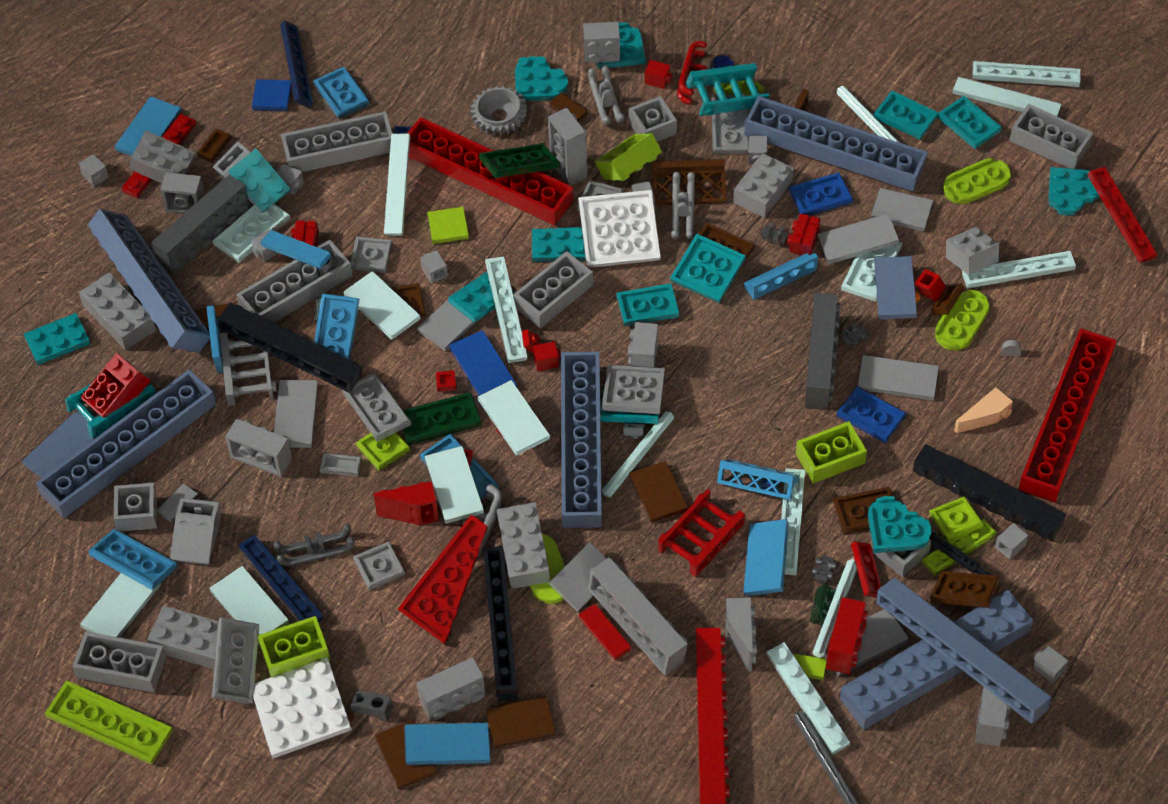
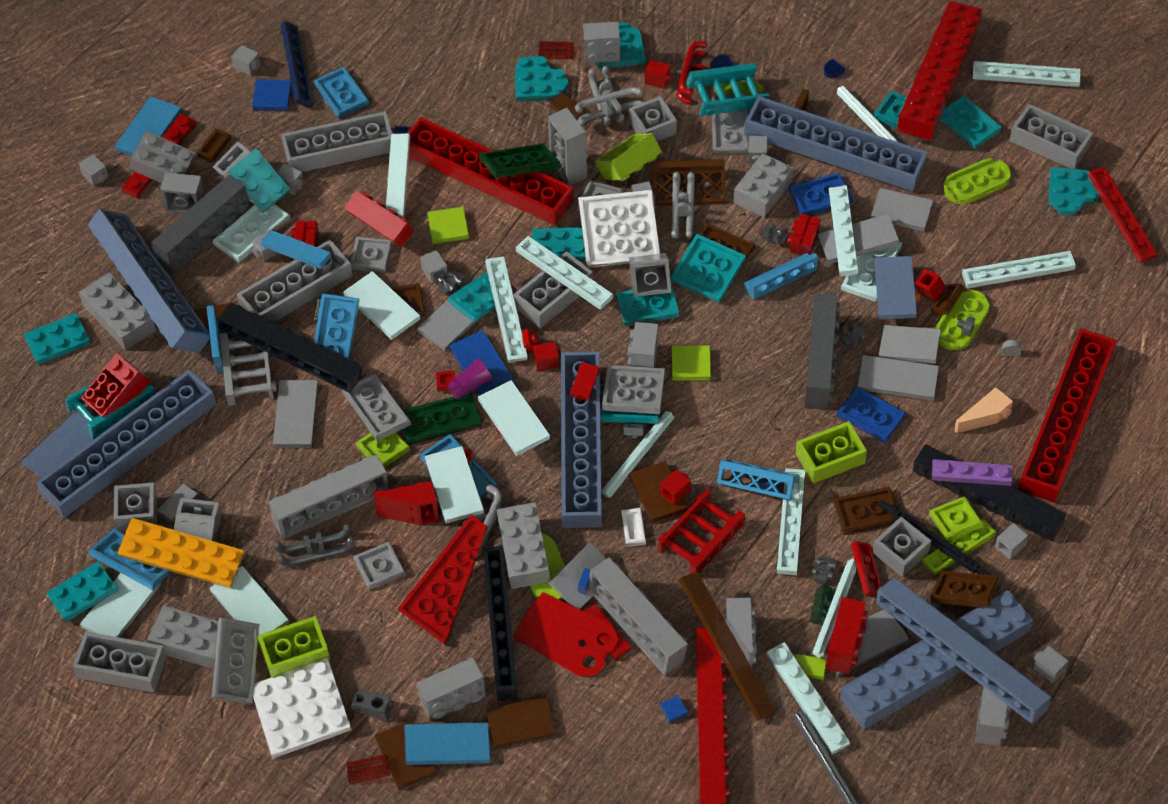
(81, 591): none -> teal plate
(109, 722): lime plate -> none
(181, 553): none -> light orange plate
(246, 60): none -> light grey brick
(258, 447): light grey brick -> none
(279, 579): dark blue plate -> none
(328, 496): none -> light grey brick
(340, 464): light grey tile -> none
(368, 773): none -> clear red tile
(379, 219): none -> brick
(450, 284): none -> flat silver piece
(470, 379): none -> magenta plant
(494, 100): light grey gear -> none
(556, 50): none -> clear red tile
(557, 628): none -> red piece
(564, 272): none -> light aqua plate
(583, 583): none -> blue tile
(584, 381): none -> red tile
(608, 104): none -> light grey piece
(633, 527): none -> white tile
(650, 274): none -> light grey slope
(674, 709): none -> blue tile
(675, 486): none -> red brick
(691, 363): none -> lime tile
(727, 646): none -> reddish brown tile
(766, 557): dark azure tile -> none
(833, 69): none -> clear blue tile
(843, 231): none -> light aqua plate
(895, 527): teal plate -> none
(910, 344): none -> light grey tile
(939, 70): none -> red brick
(967, 325): none -> dark grey tile
(972, 250): light grey brick -> none
(972, 472): none -> medium lavender plate
(1002, 97): light aqua tile -> none

